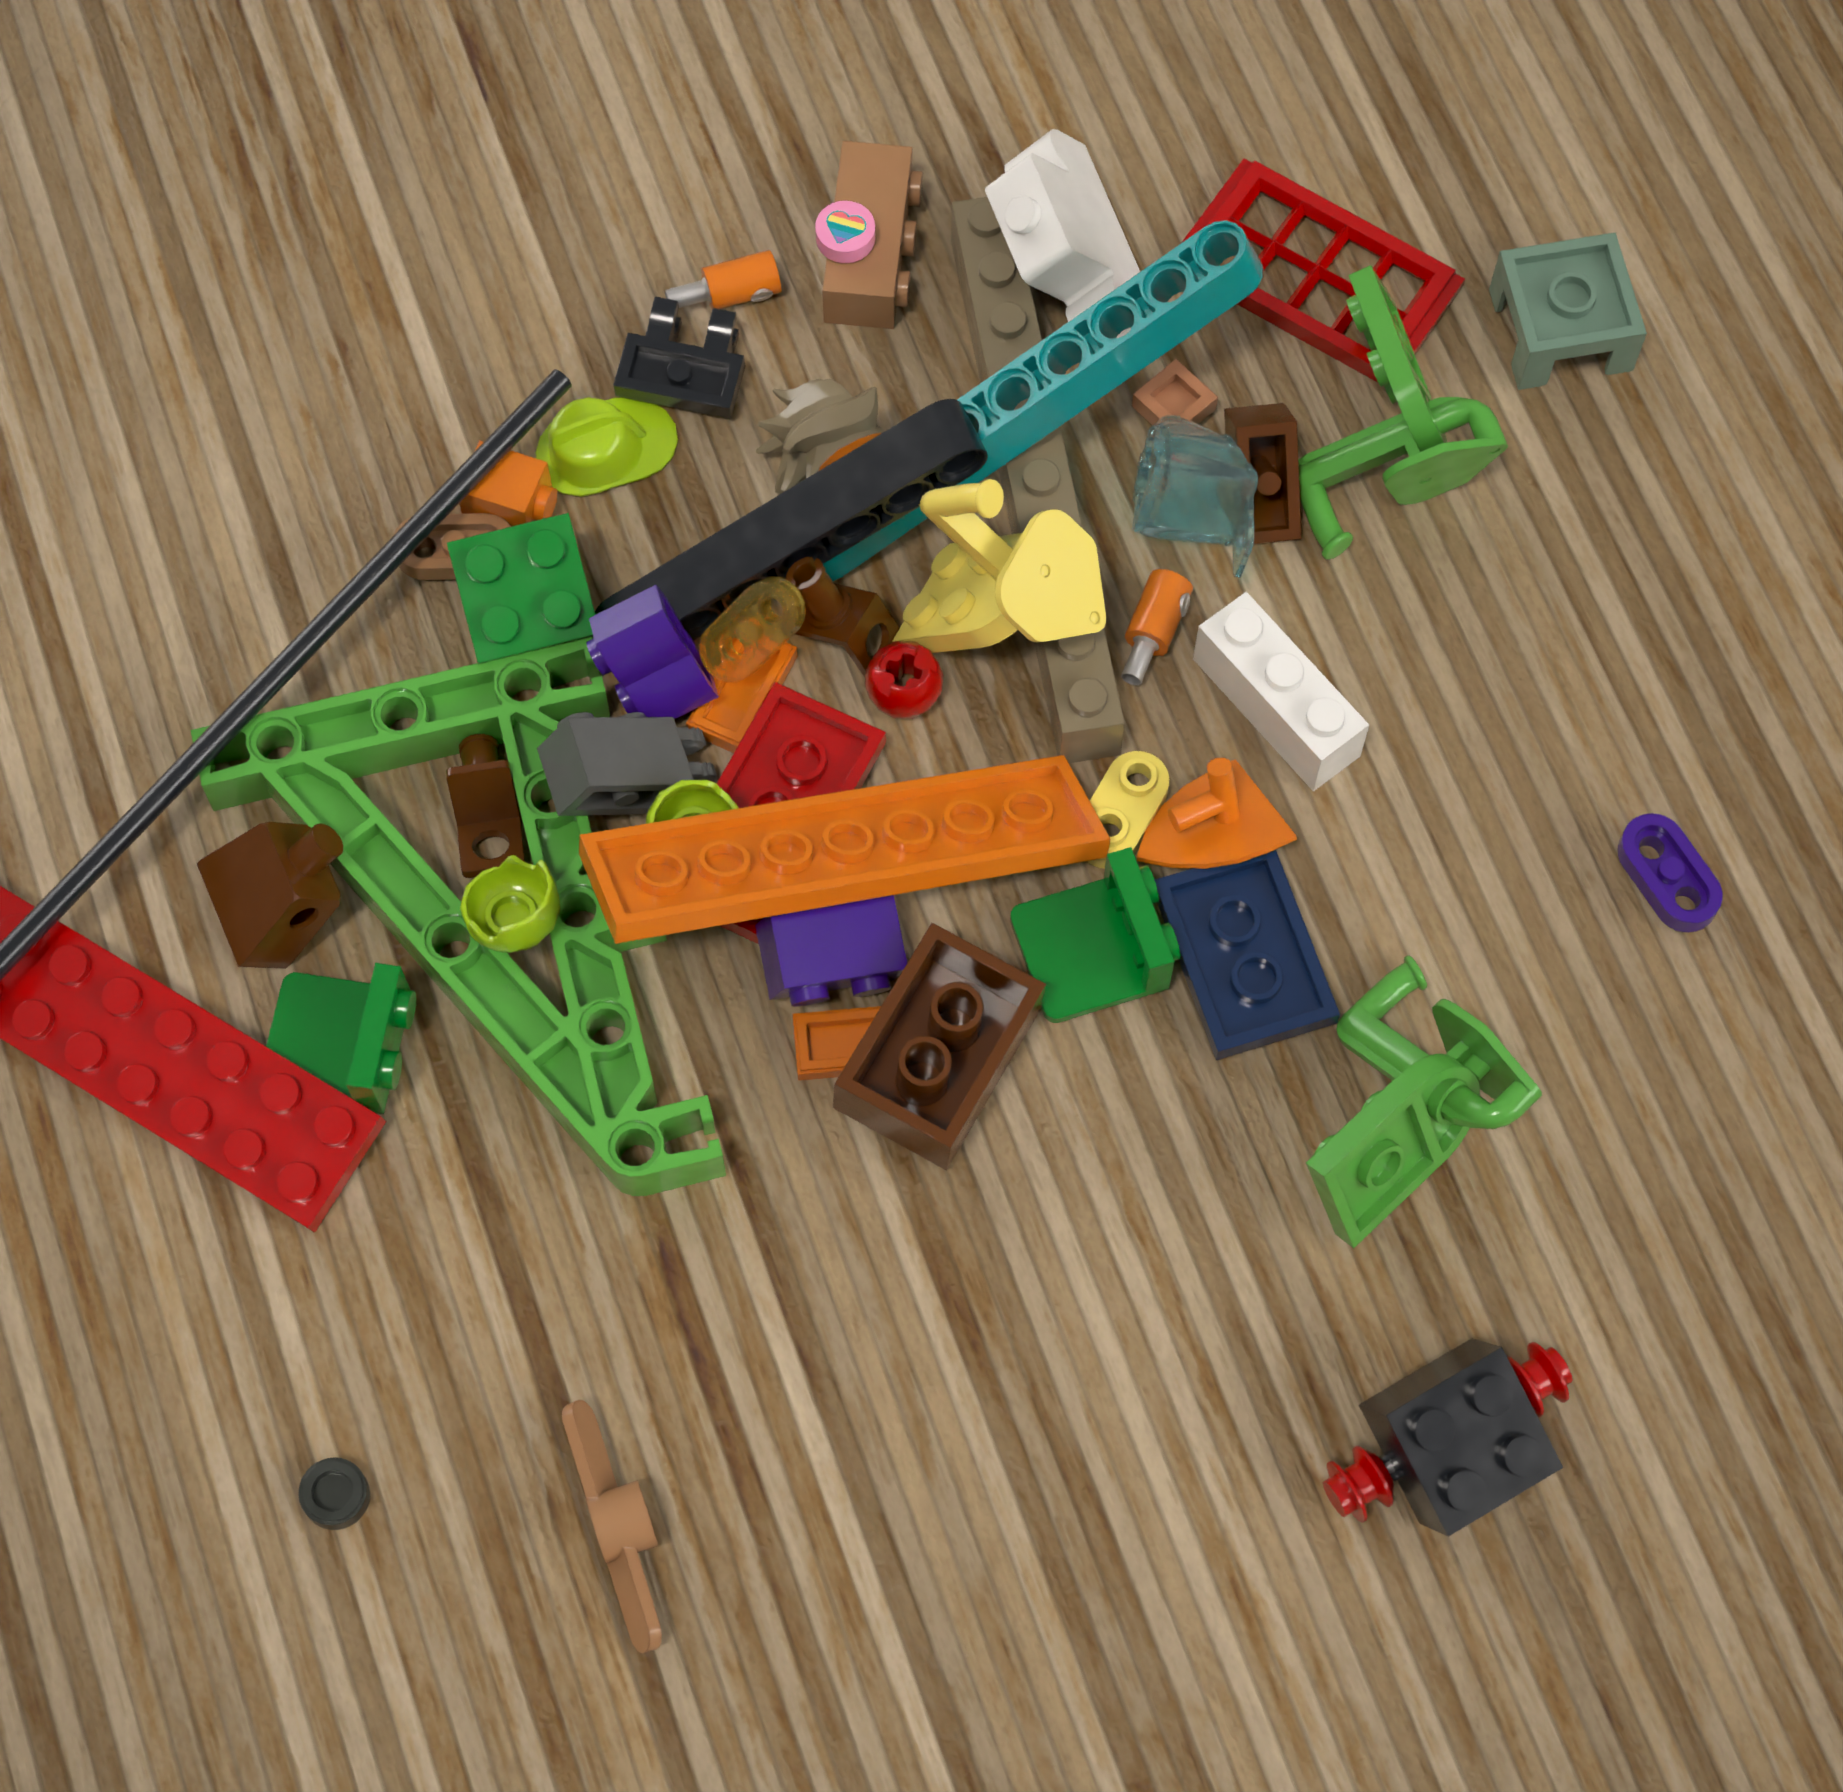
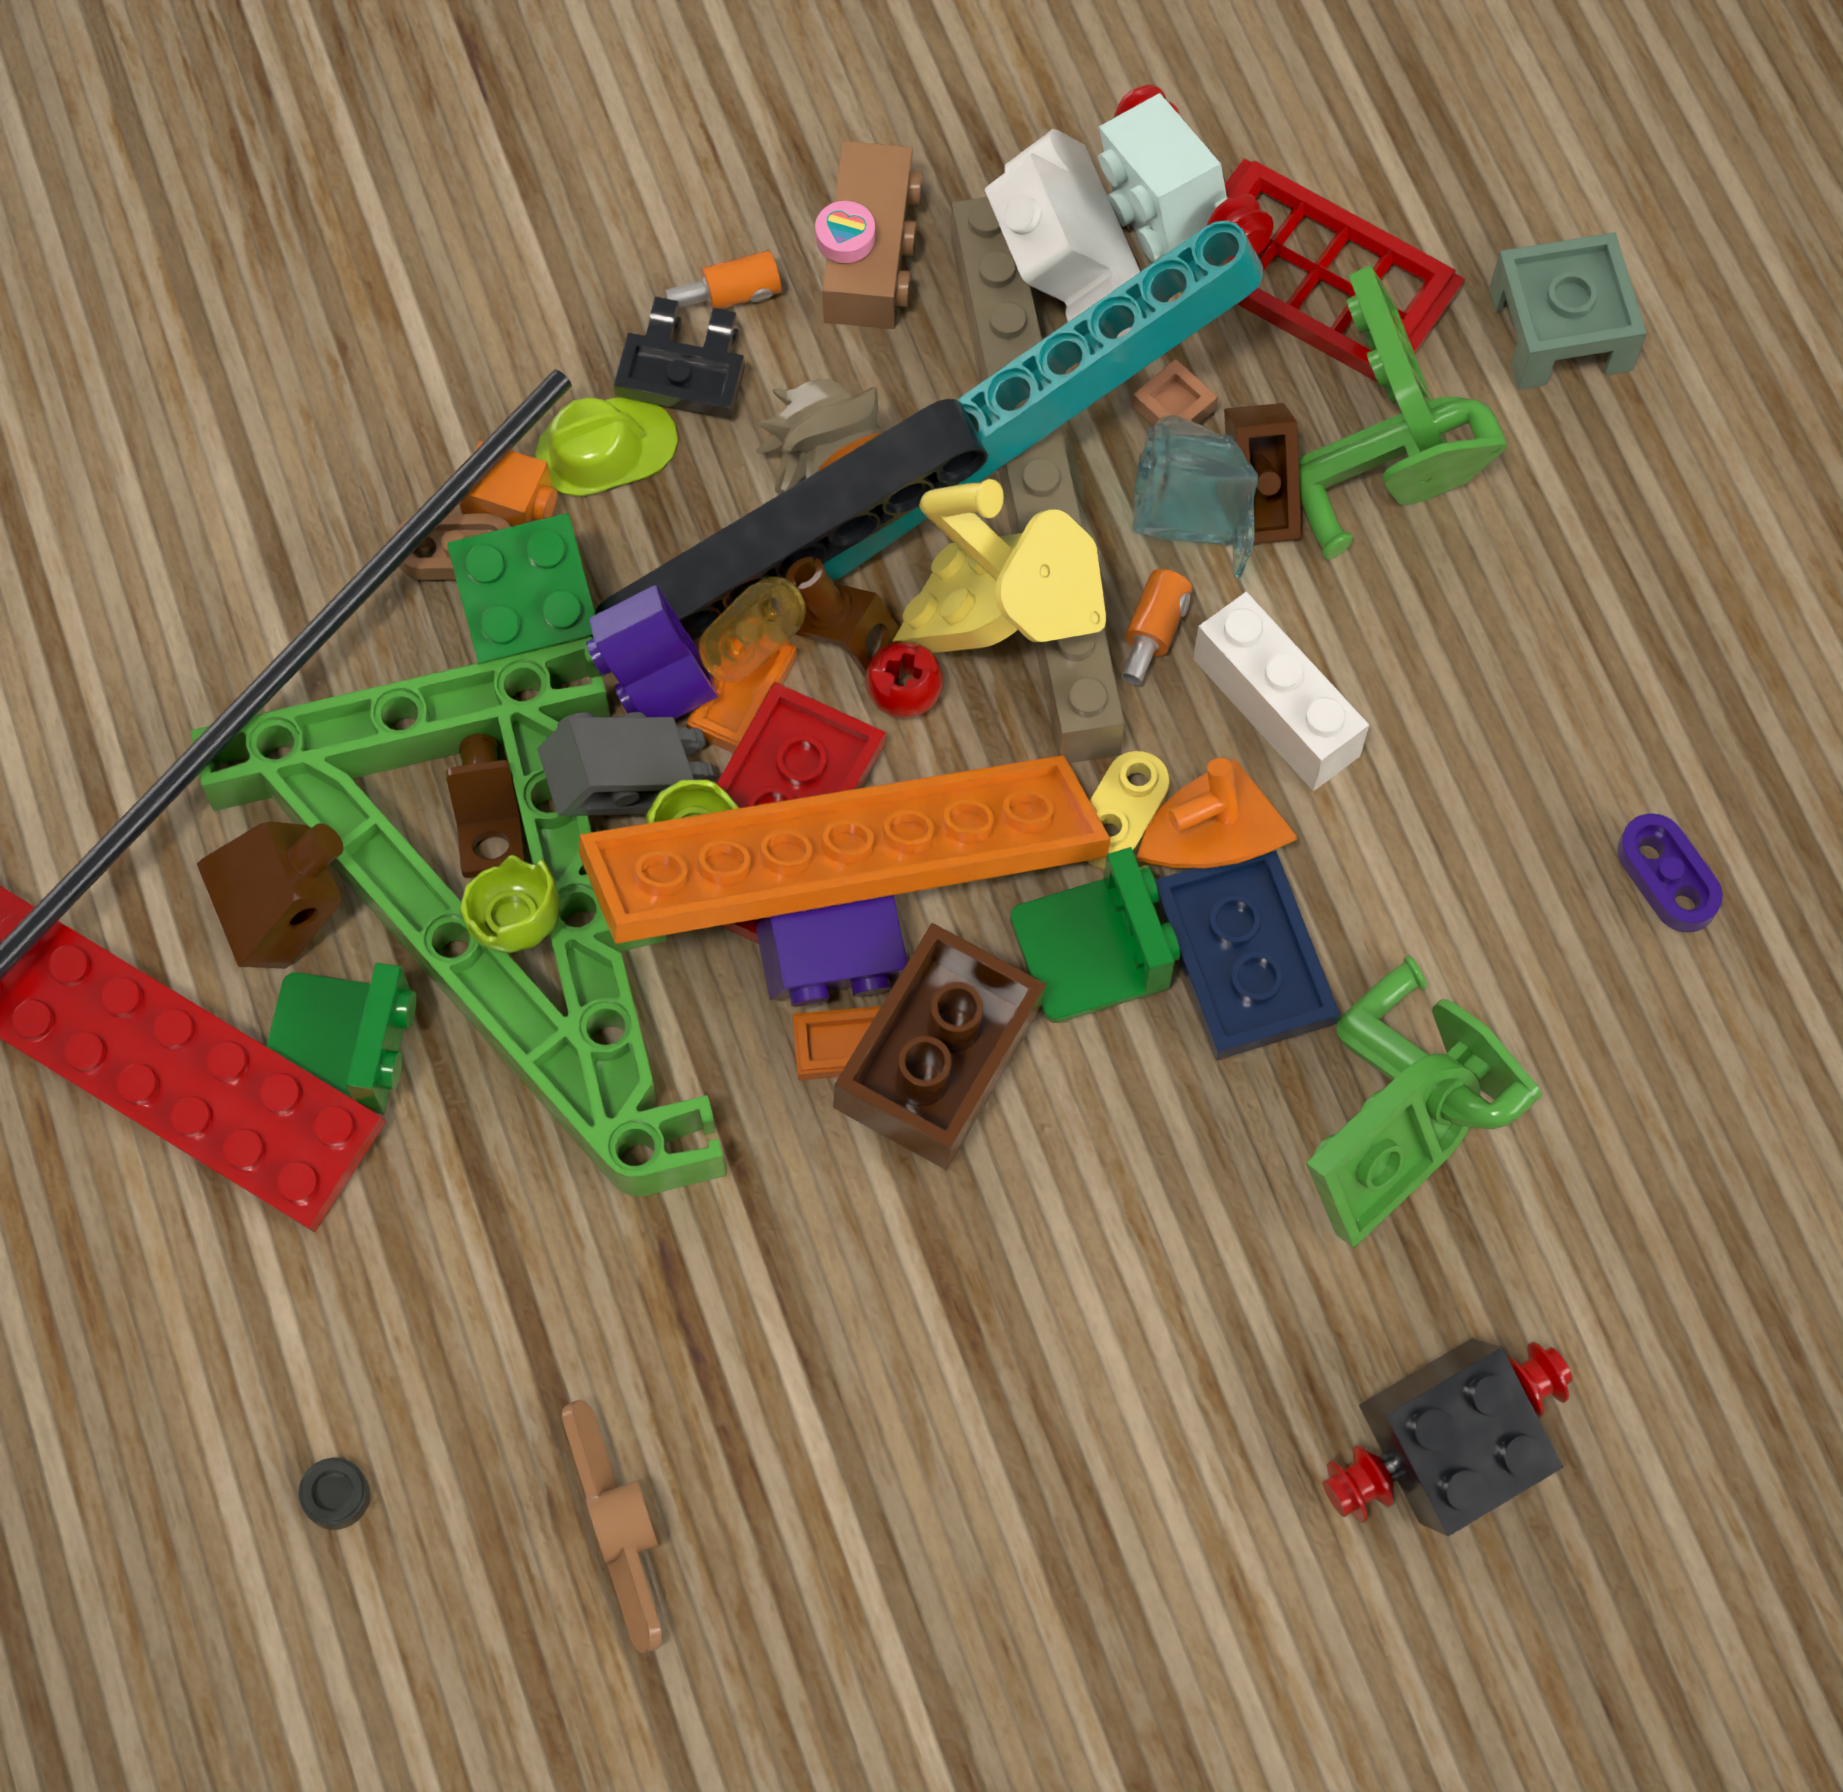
(1168, 178): none -> light aqua brick

